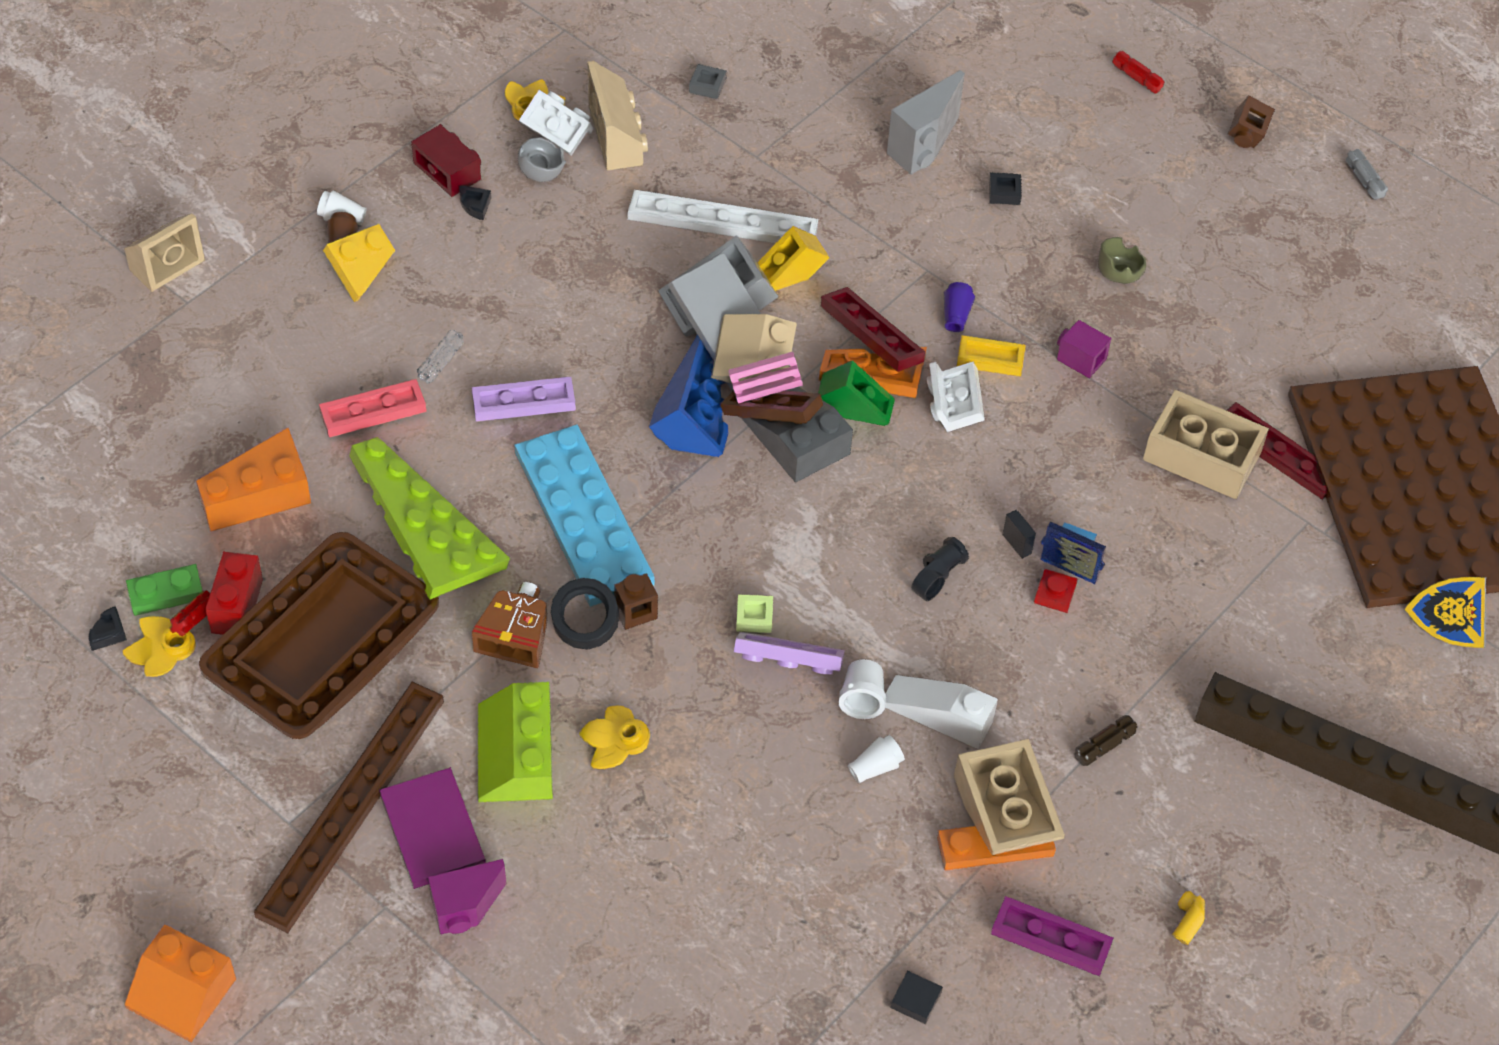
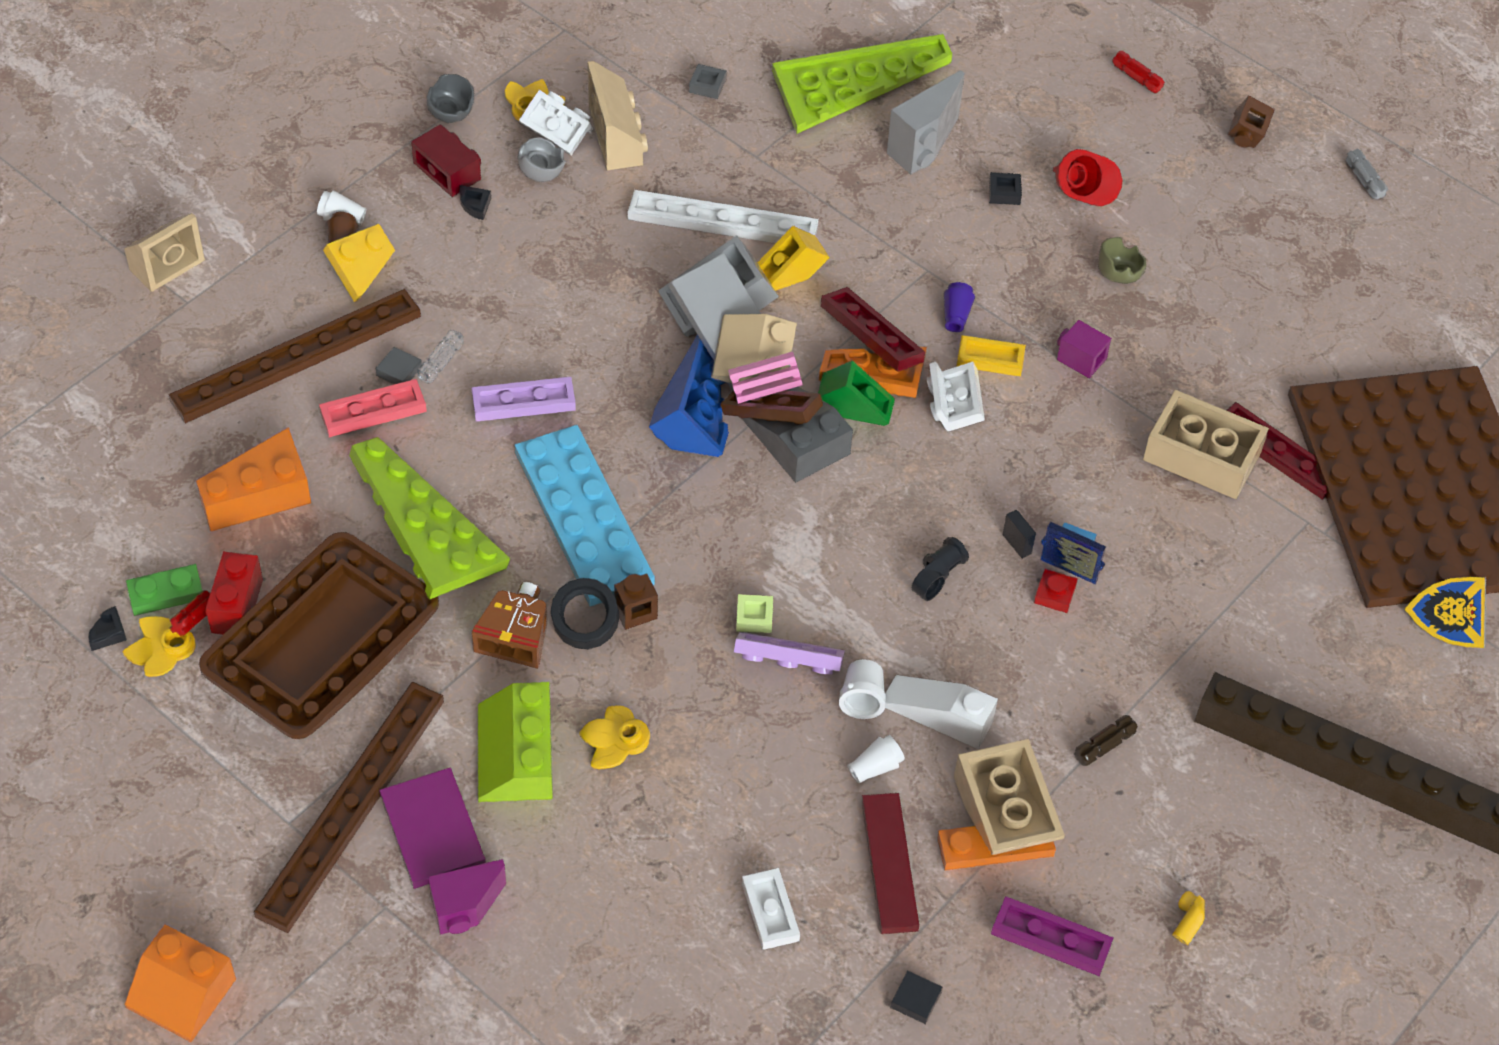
(294, 356): none -> reddish brown tile
(398, 366): none -> dark grey tile
(451, 98): none -> dark grey hair
(770, 908): none -> white plate
(838, 81): none -> lime wing
(890, 863): none -> dark red tile
(1088, 177): none -> red piece

